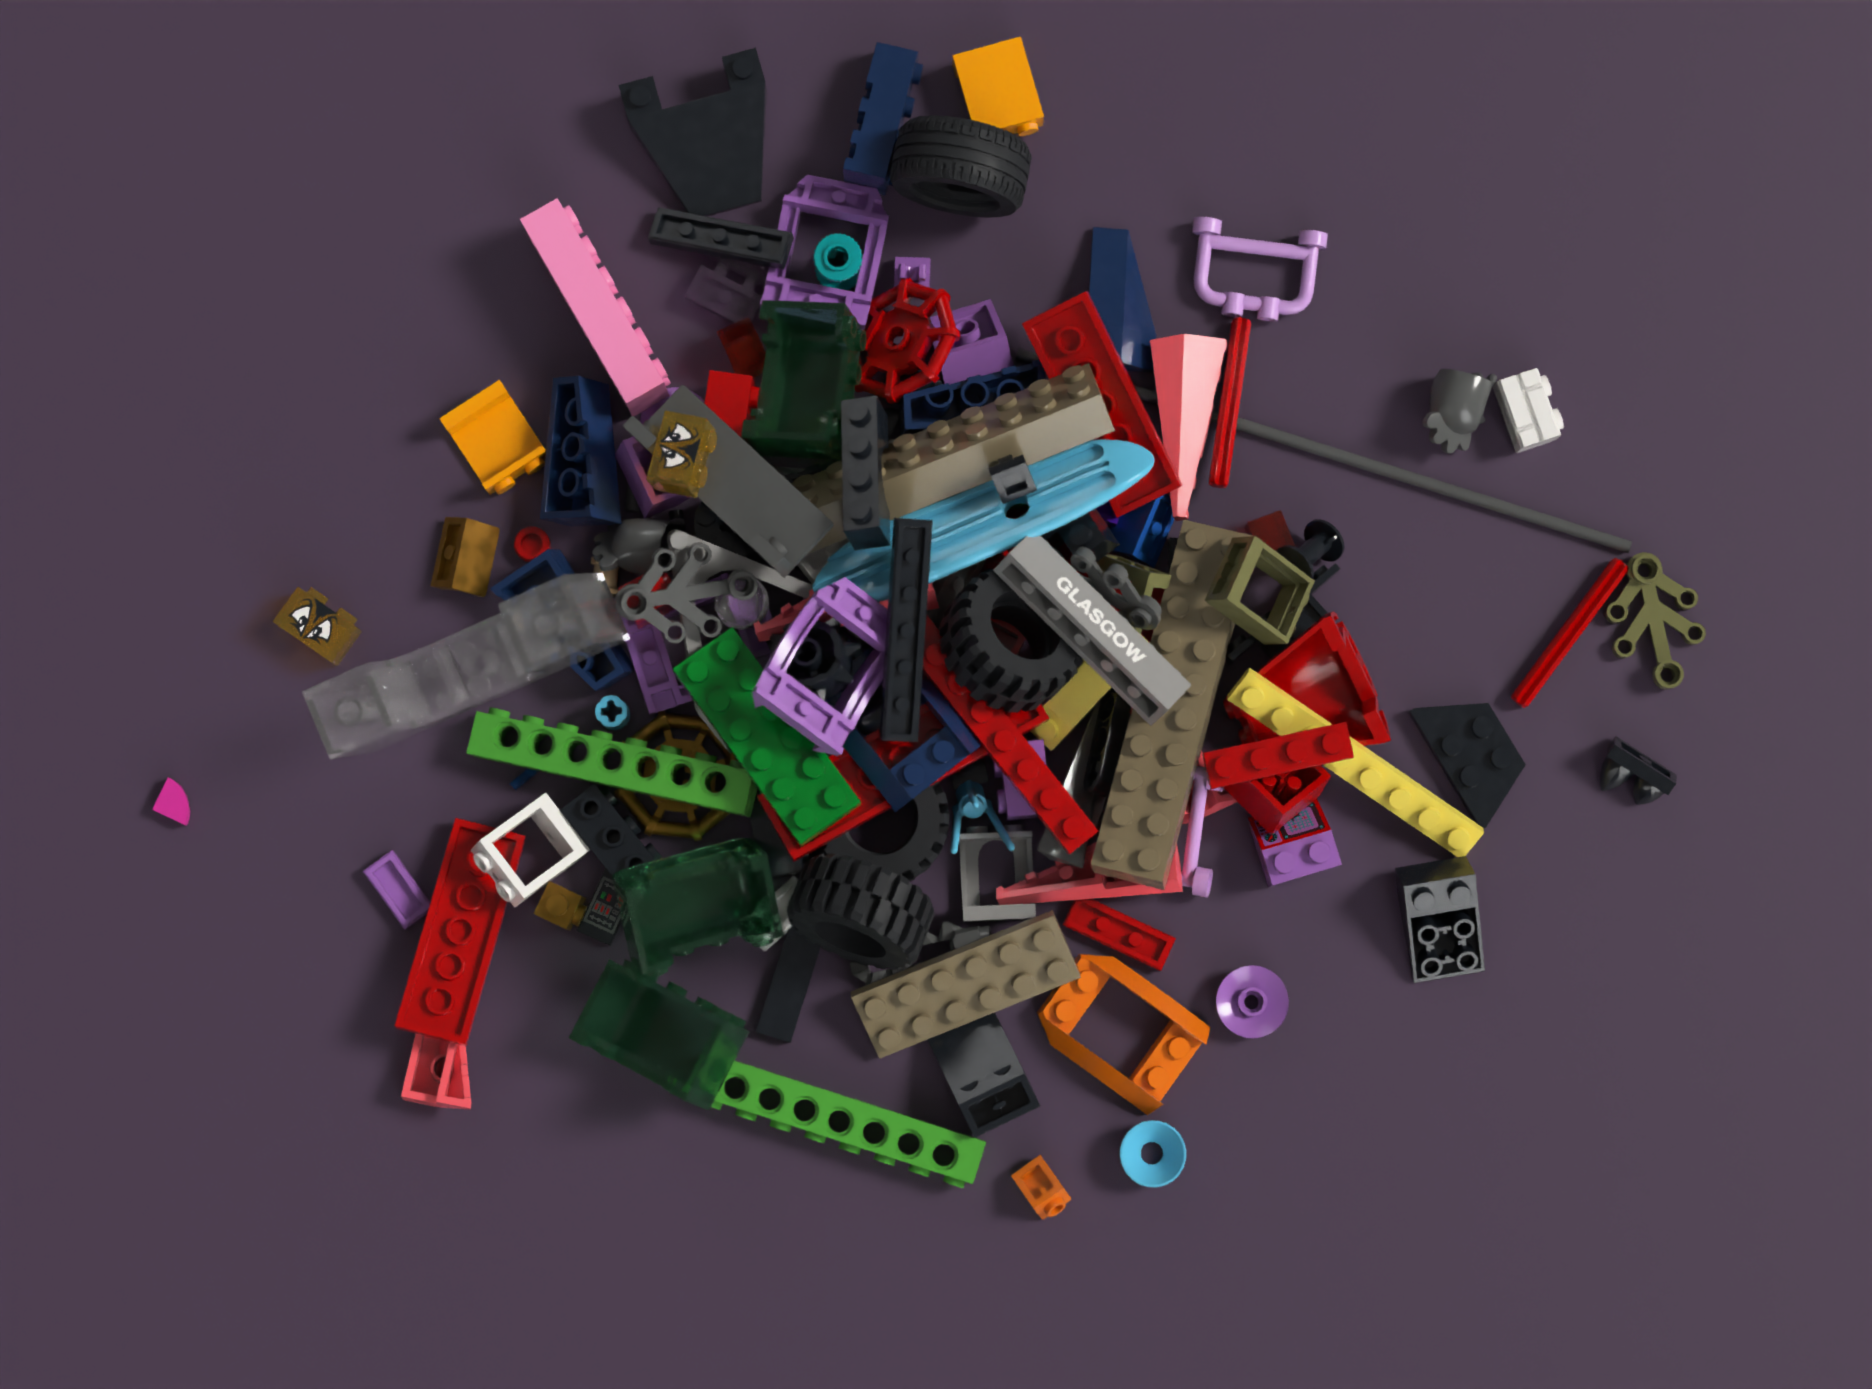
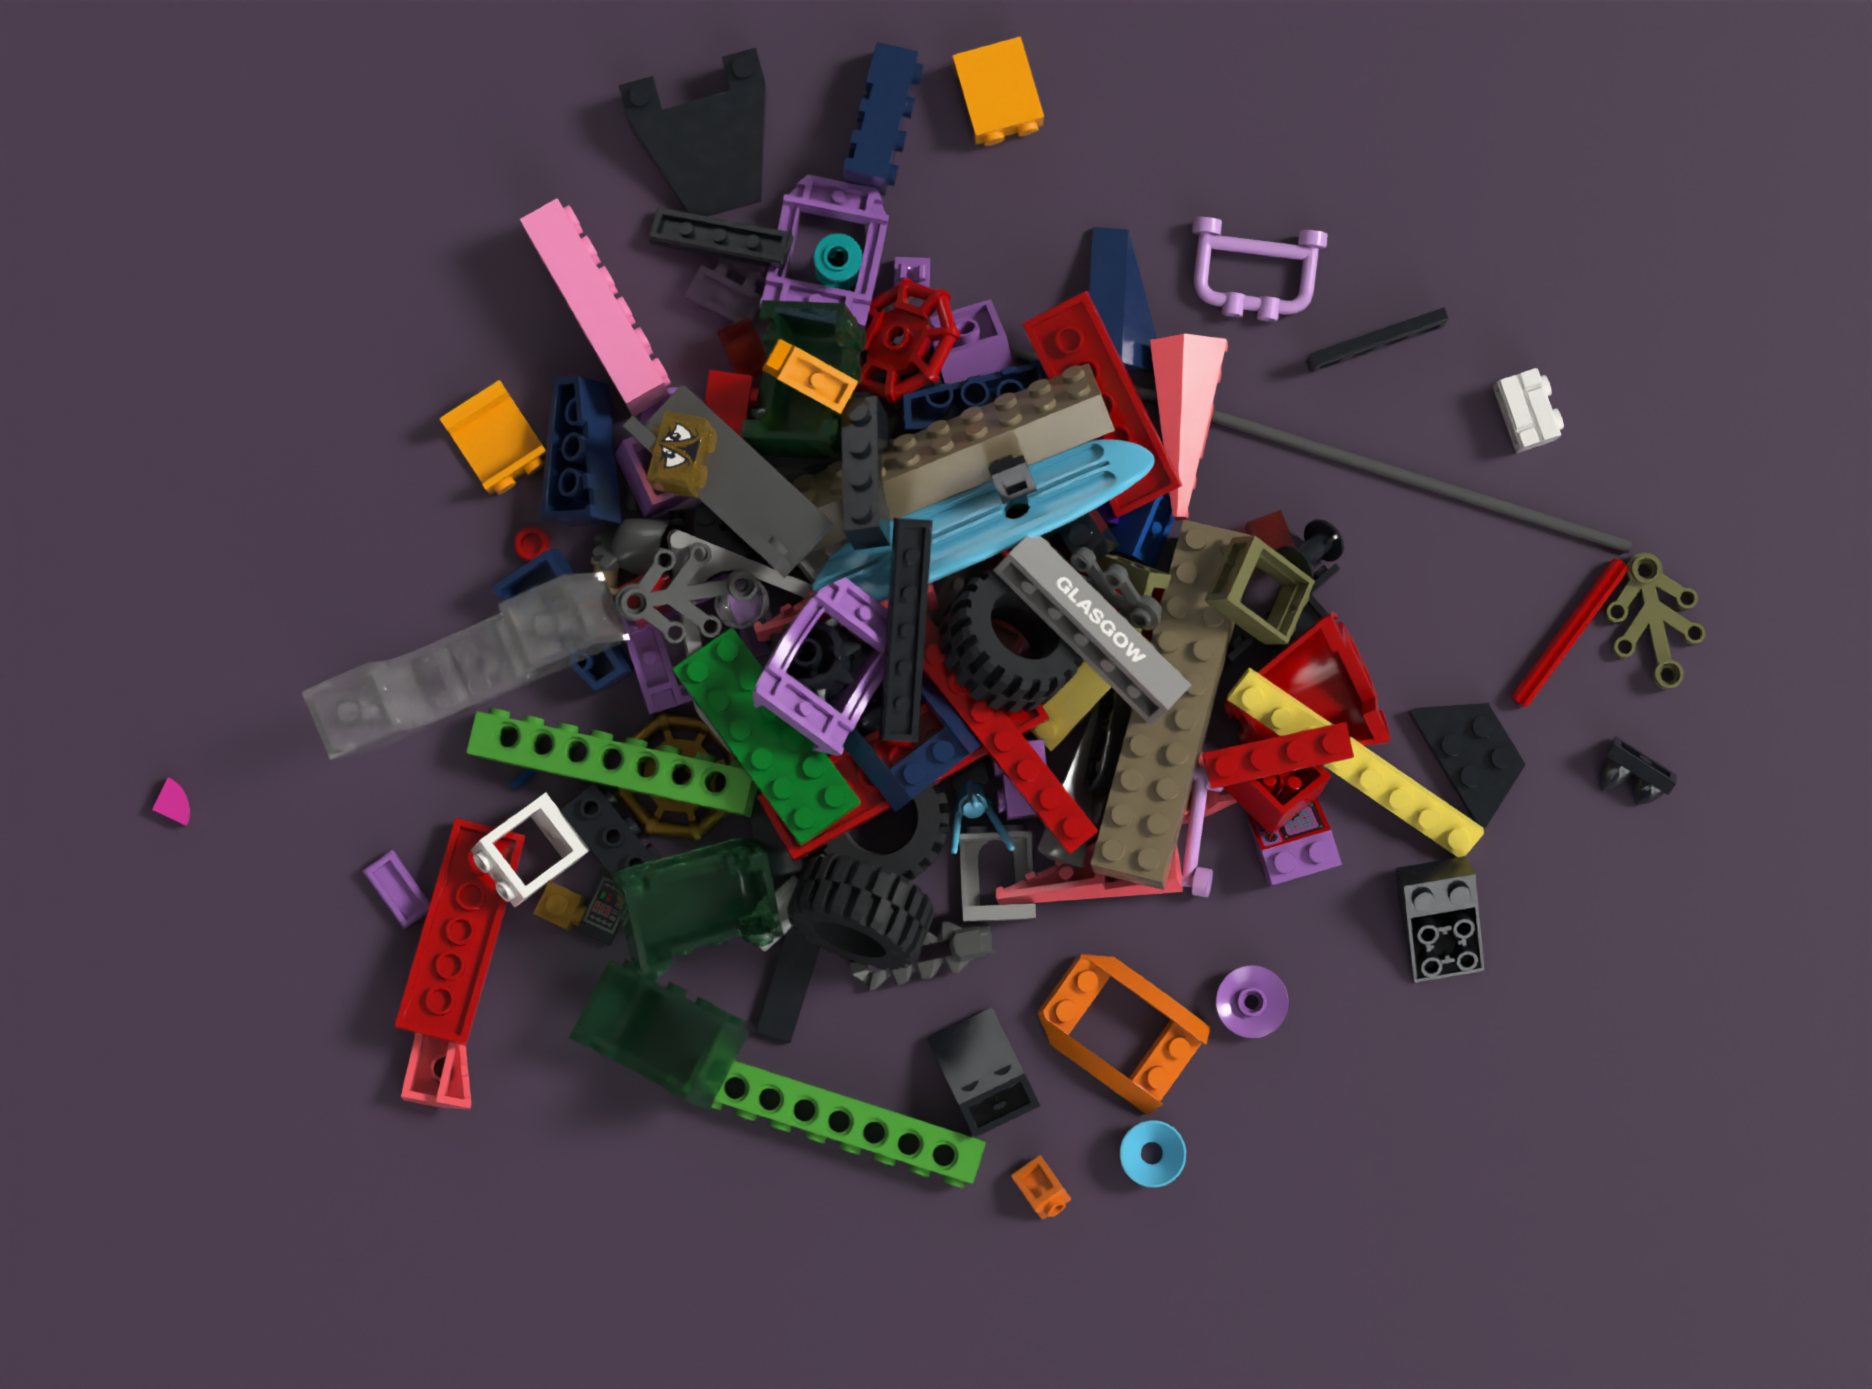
(317, 625): clear yellow brick -> none
(465, 556): pearl gold panel -> none
(620, 720): medium azure bush -> none
(809, 375): none -> light orange panel
(960, 166): black tyre -> none
(965, 984): dark tan plate -> none
(1119, 932): red tile -> none
(1229, 402): red axle -> none
(1377, 340): none -> black tile
(1456, 407): dark grey piece -> none

